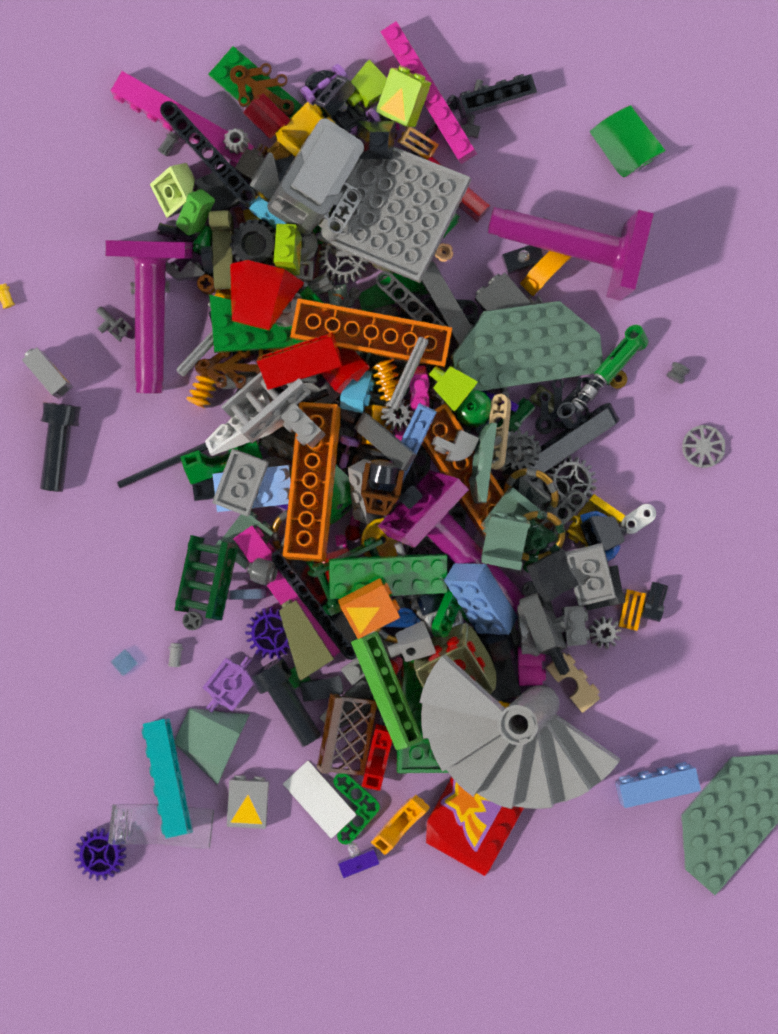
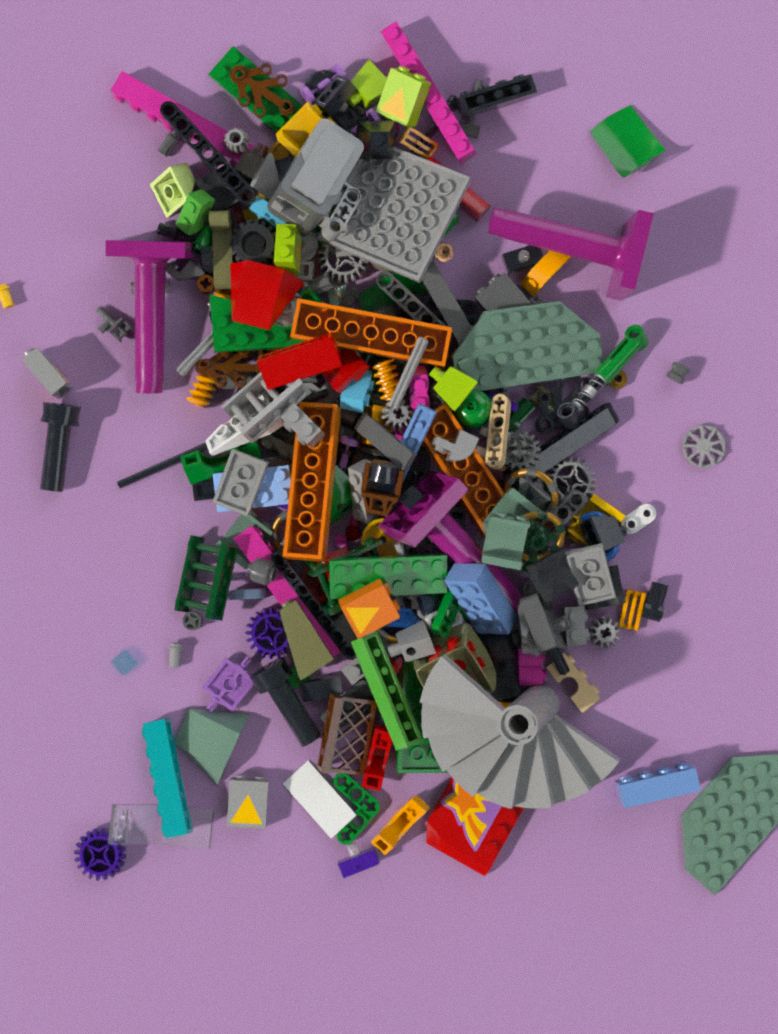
(266, 115): dark red panel -> none
(482, 463): sand green slope -> none

